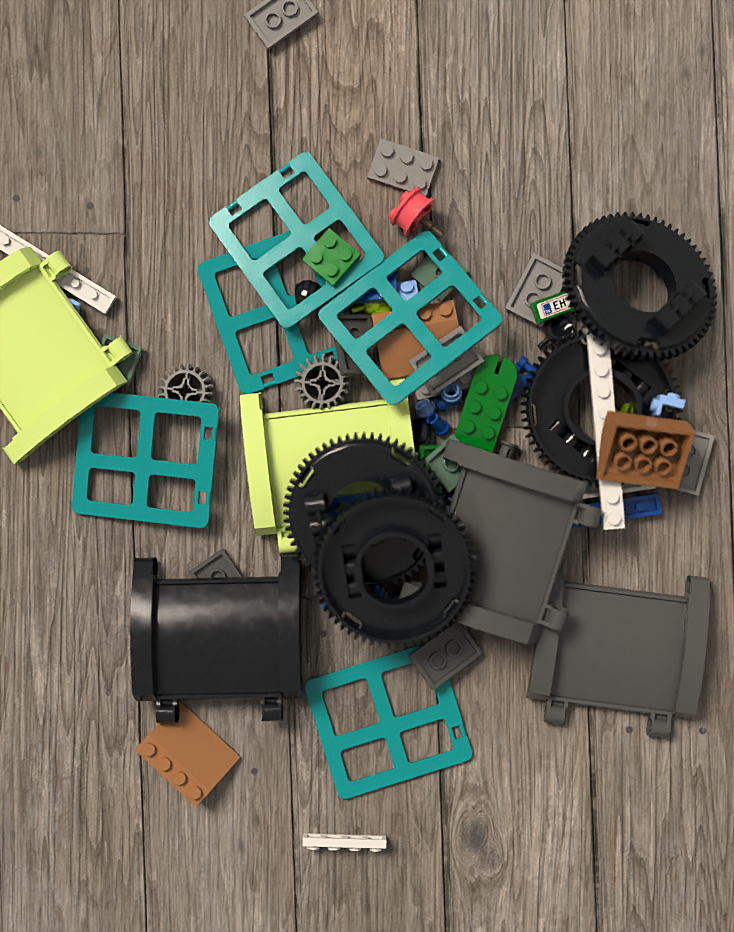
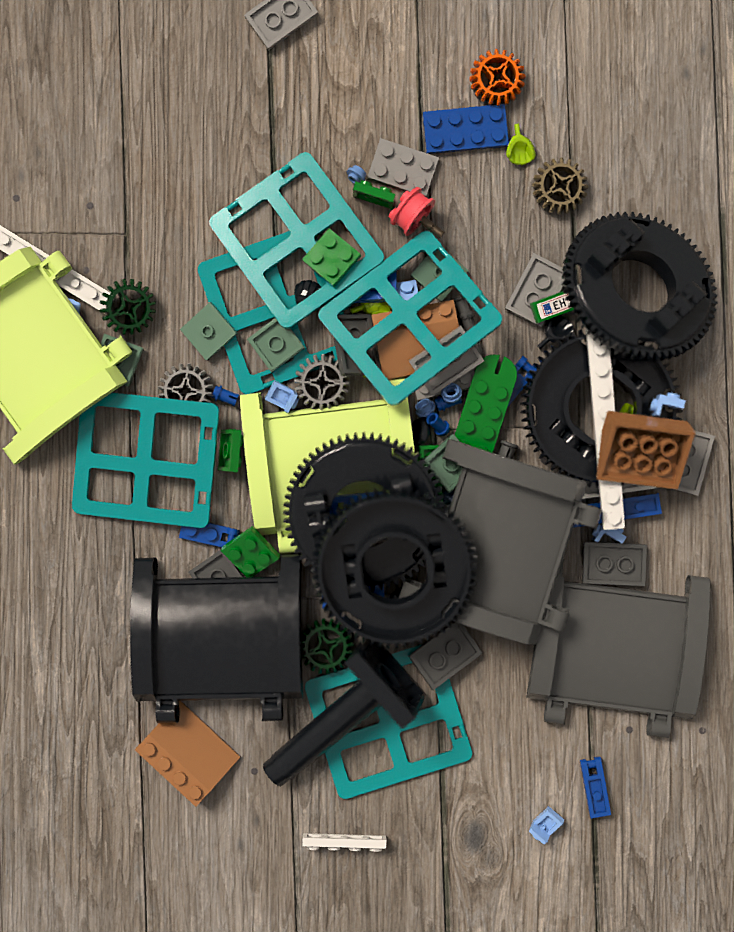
(119, 310): none -> dark green gear
(208, 331): none -> sand green plate
(209, 535): none -> blue plate
(225, 395): none -> blue pin
(229, 450): none -> green plate
(250, 552): none -> green plate
(275, 344): none -> sand green plate
(282, 396): none -> light blue bracket
(314, 651): none -> dark green gear
(356, 174): none -> medium blue plate
(380, 684): none -> black piece
(382, 197): none -> green plate
(465, 129): none -> blue plate
(466, 316): none -> dark grey pin
(506, 62): none -> orange gear
(520, 148): none -> lime piece
(545, 825): none -> light blue bracket
(564, 194): none -> dark tan gear
(595, 788): none -> blue plate
(614, 563): none -> dark grey plate
(615, 534): none -> light blue bracket

